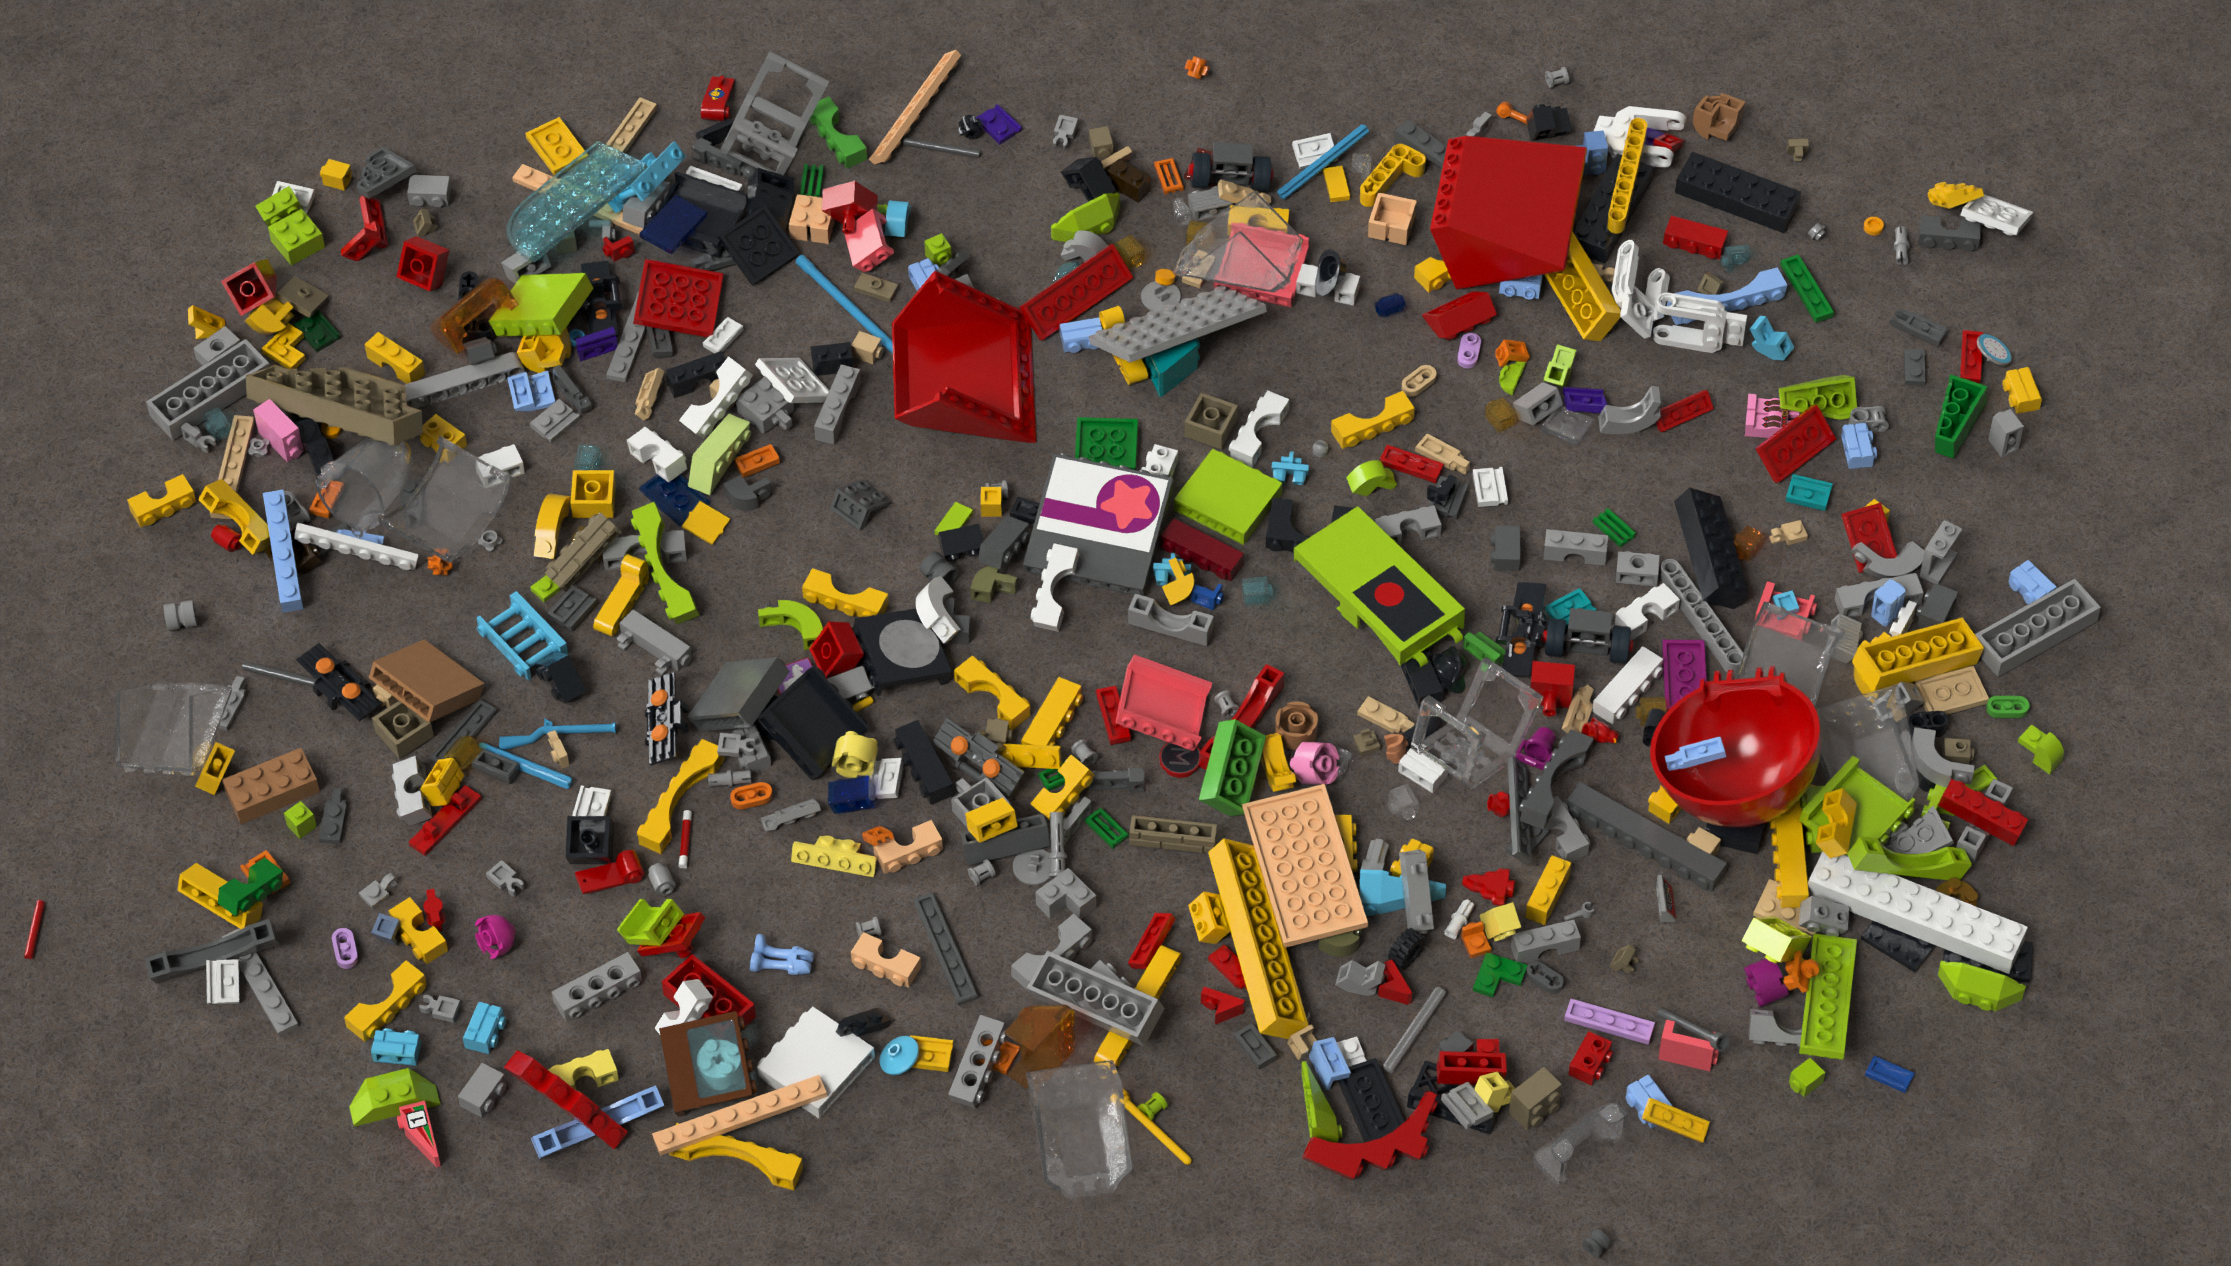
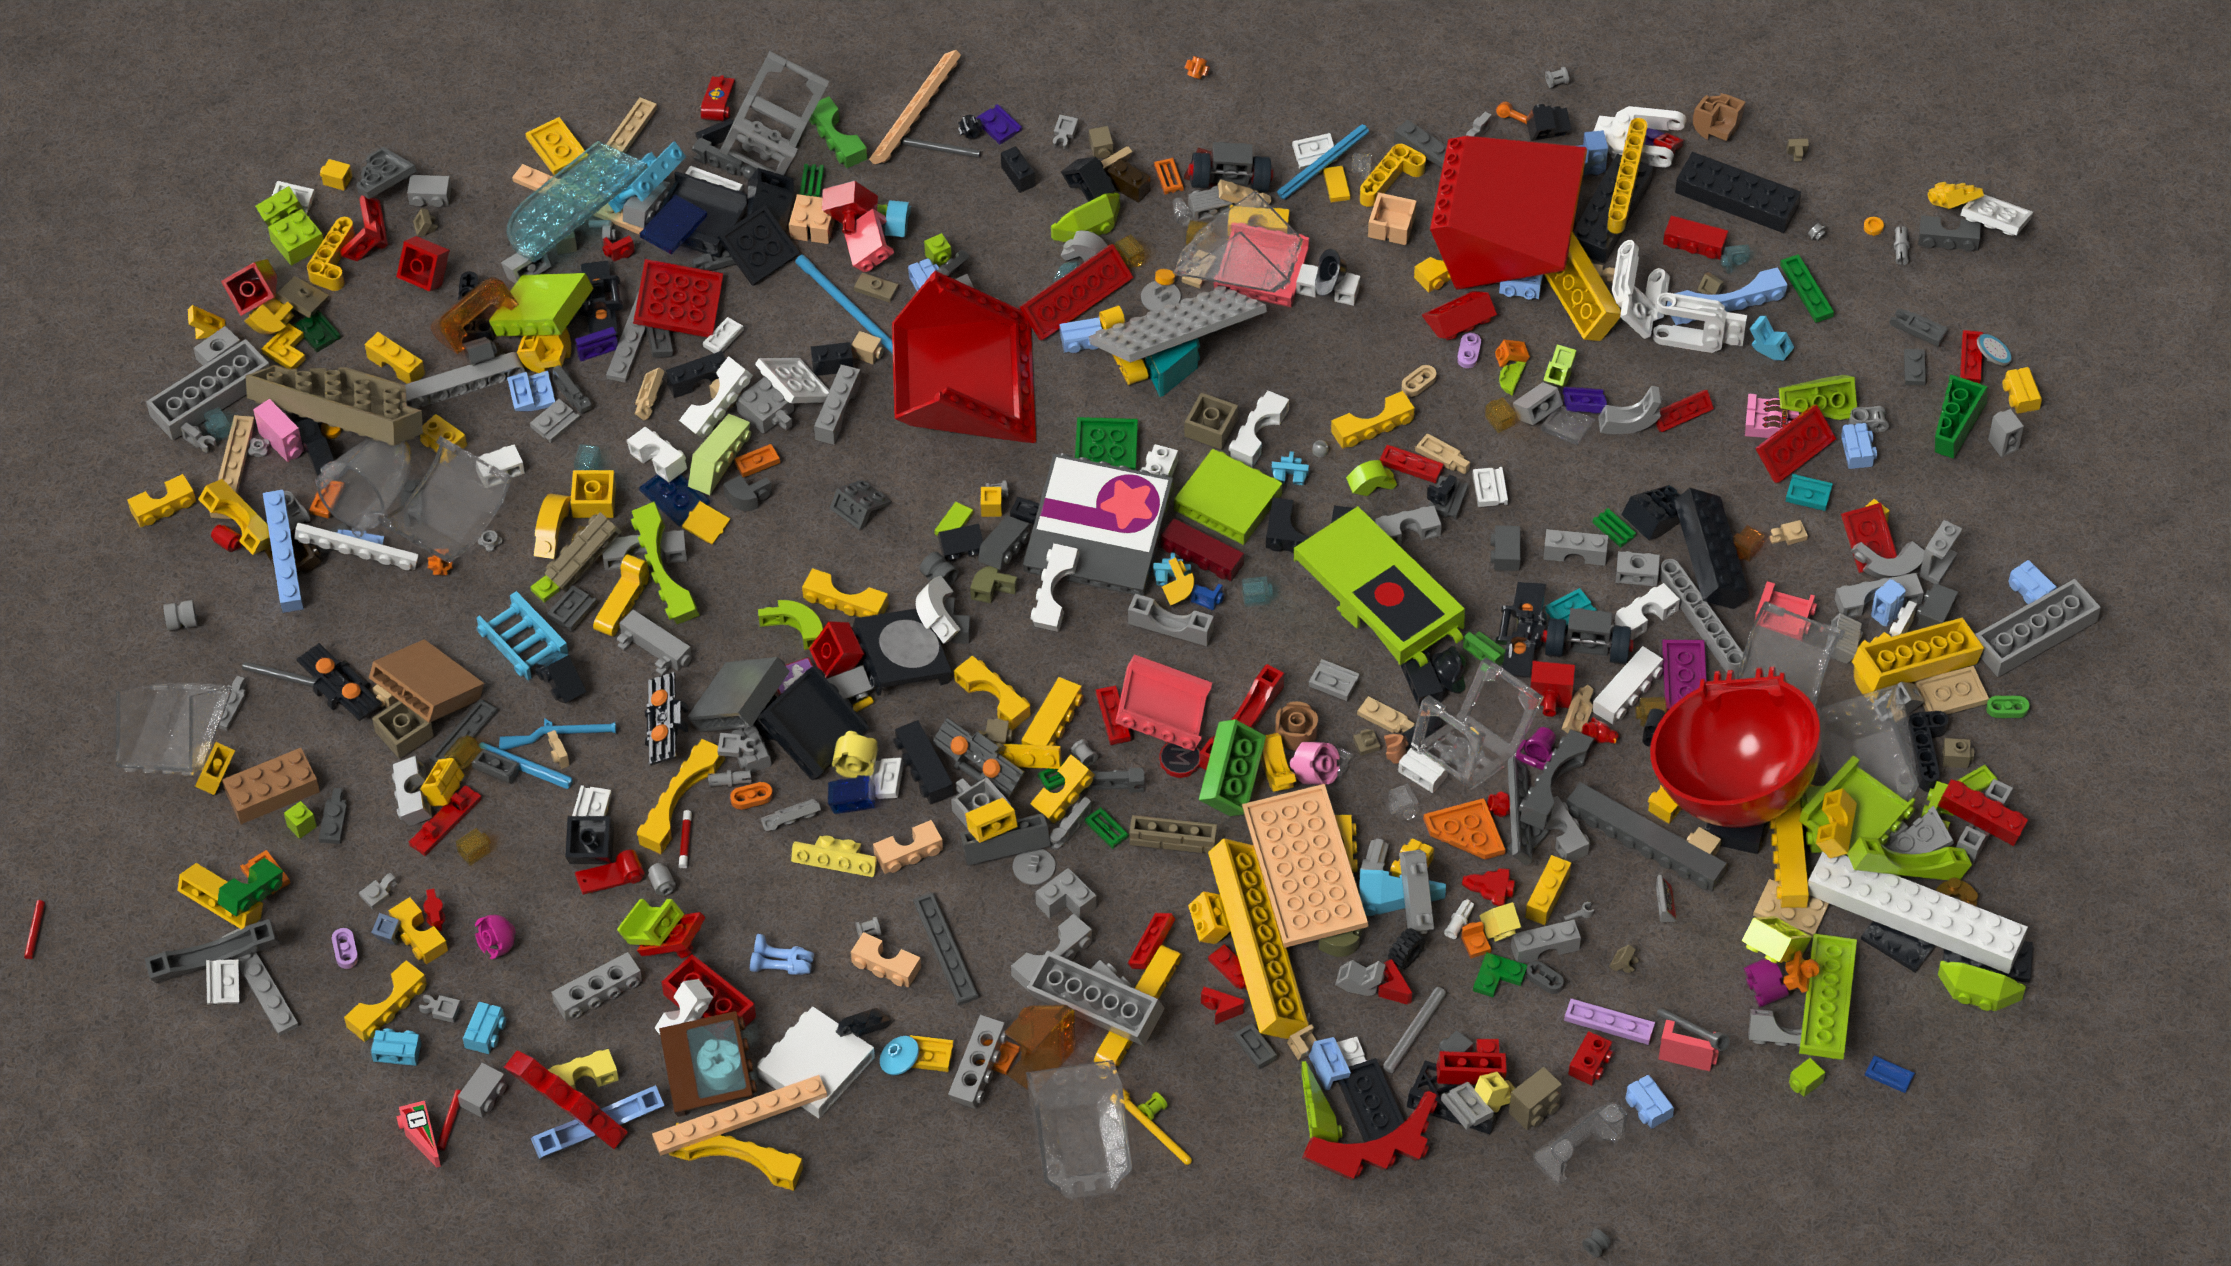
(322, 266): none -> yellow beam
(384, 1094): lime wedge -> none
(441, 1145): none -> red bar
(473, 846): none -> clear yellow brick
(503, 877): light grey plate -> none
(574, 335): dark azure hinge -> none
(872, 835): orange tile -> none
(981, 872): light grey bush -> none
(1018, 169): none -> black brick
(1057, 855): light grey pin -> none
(1228, 700): light grey bush -> none
(1334, 680): none -> light grey plate
(1390, 305): clear blue brick -> none
(1467, 828): none -> orange plate
(1653, 511): none -> black slope
(1675, 1120): yellow tile -> none
(1696, 754): light blue hinge -> none
(1786, 600): medium azure plate -> none
(1823, 916): light grey brick -> none
(1932, 765): light grey arch -> none
(2047, 748): lime brick -> none

